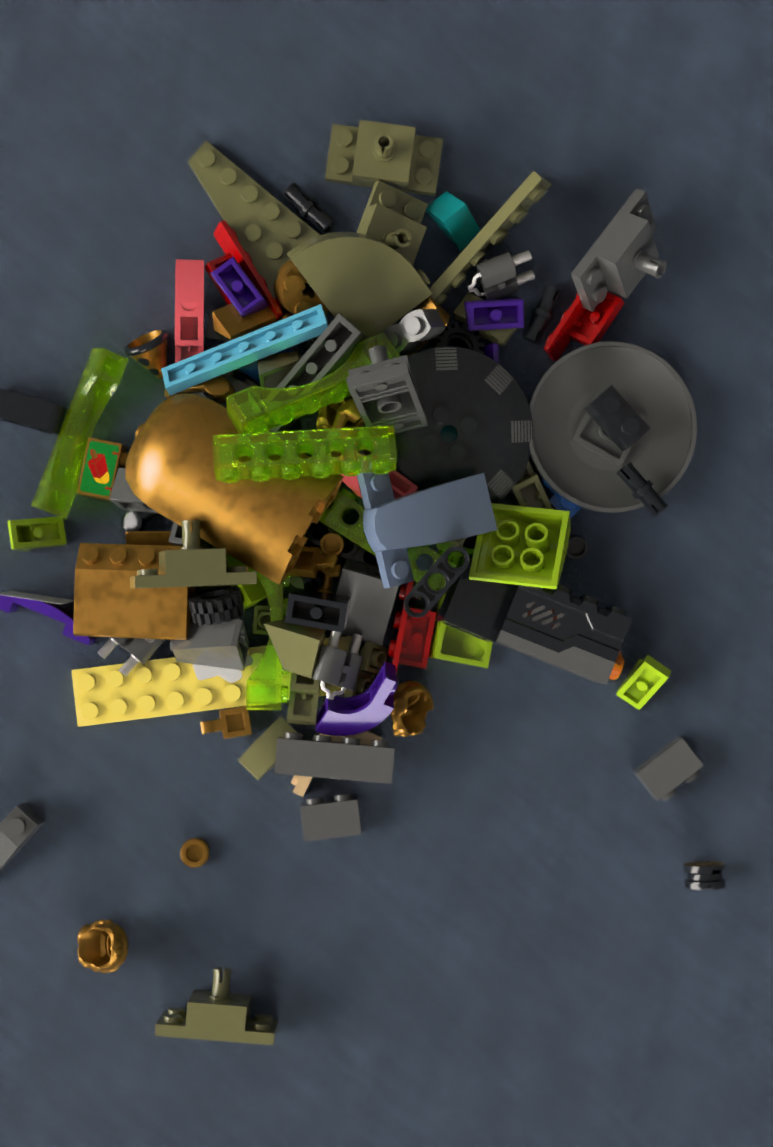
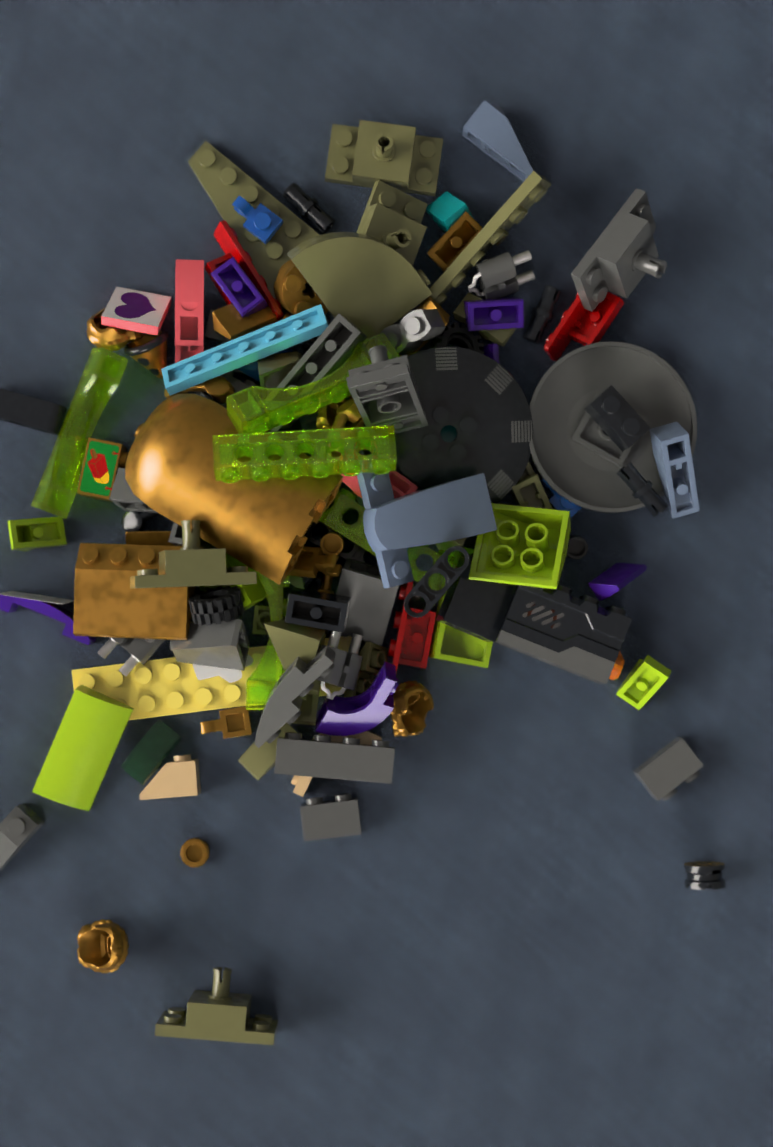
(82, 749): none -> lime slope
(109, 337): none -> pearl gold hair
(136, 311): none -> tile
(150, 752): none -> clear green slope
(175, 779): none -> tan slope
(260, 221): none -> blue plate
(286, 696): none -> dark grey slope
(454, 241): none -> pearl gold slope
(495, 136): none -> sand blue slope
(615, 579): none -> dark purple slope
(675, 468): none -> sand blue slope

